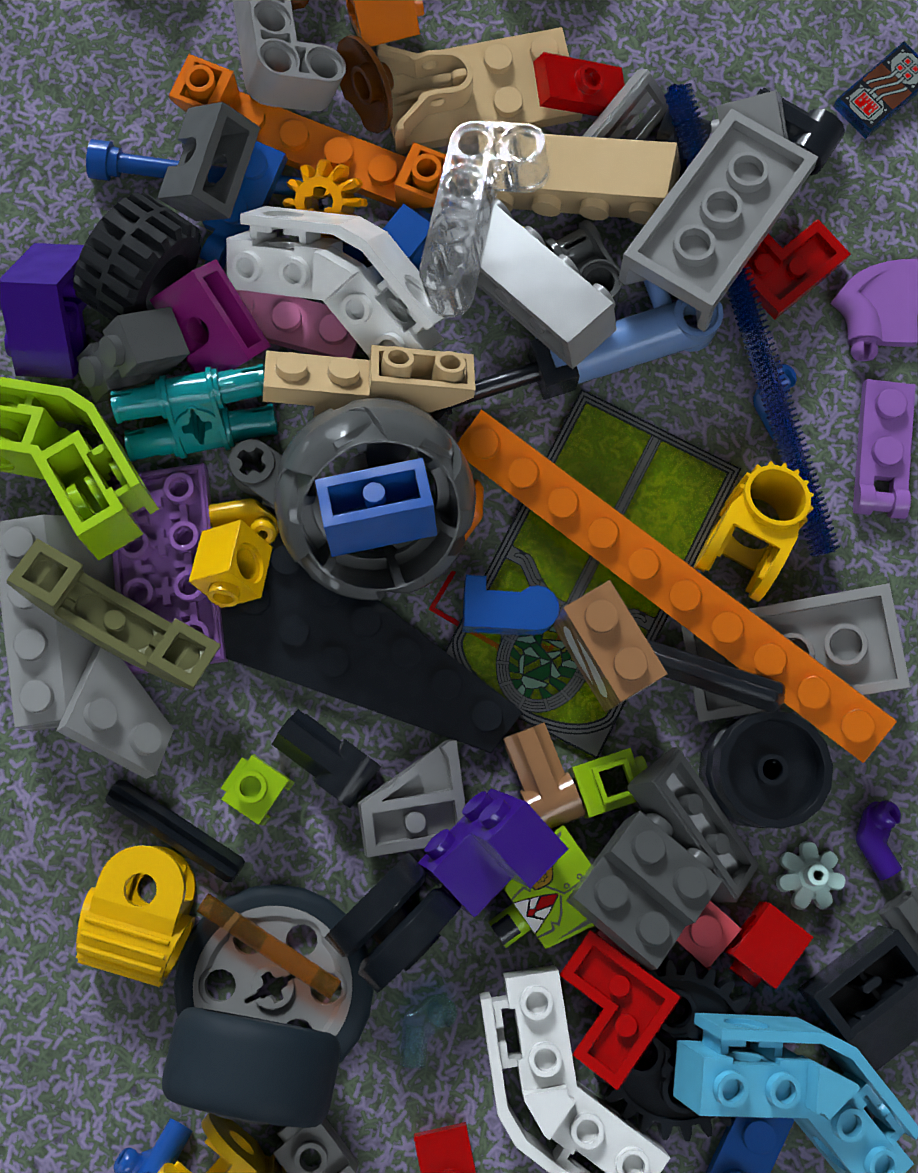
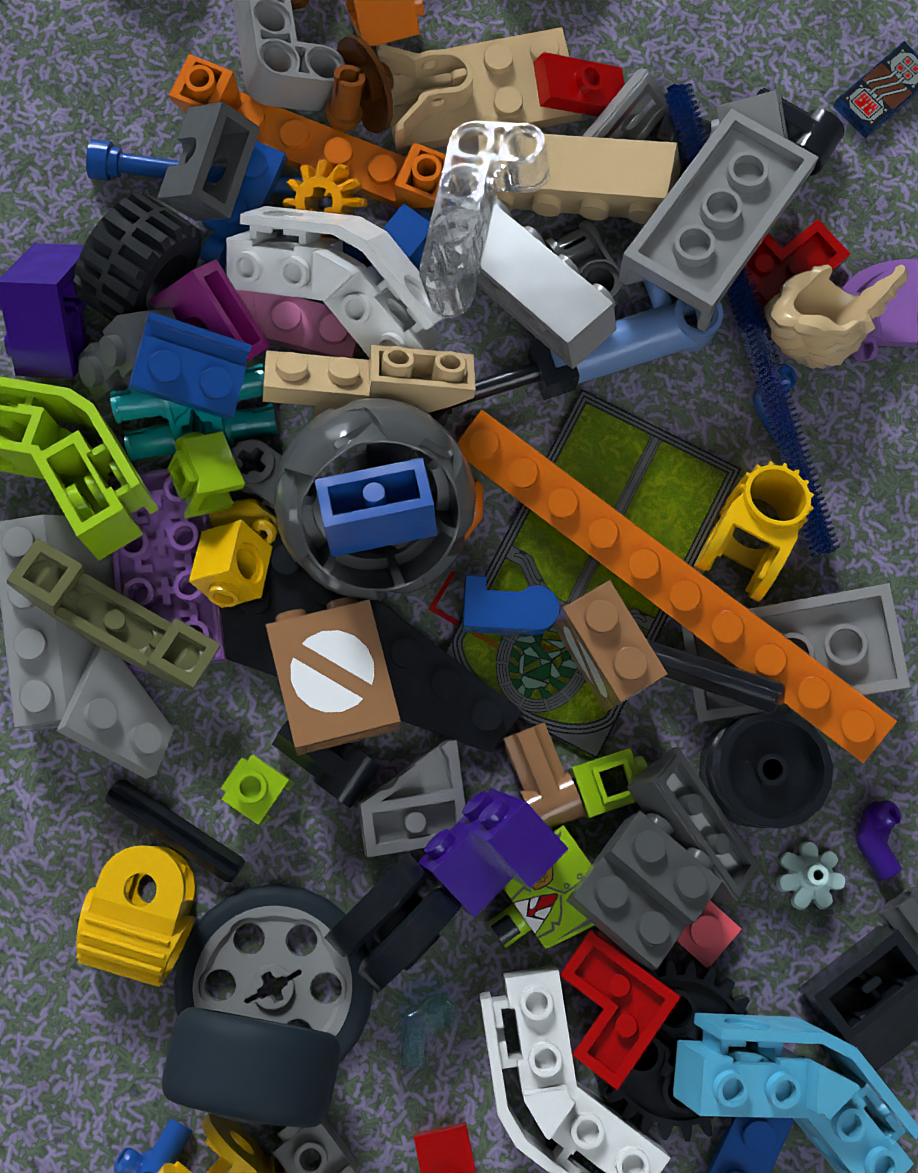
(189, 366): none -> blue plate
(204, 473): none -> lime window
(269, 946): clear orange bar -> none
(333, 675): none -> medium nougat brick
(344, 106): none -> dark orange pin
(766, 946): red brick -> none
(822, 322): none -> tan hair
(884, 448): medium lavender plate -> none

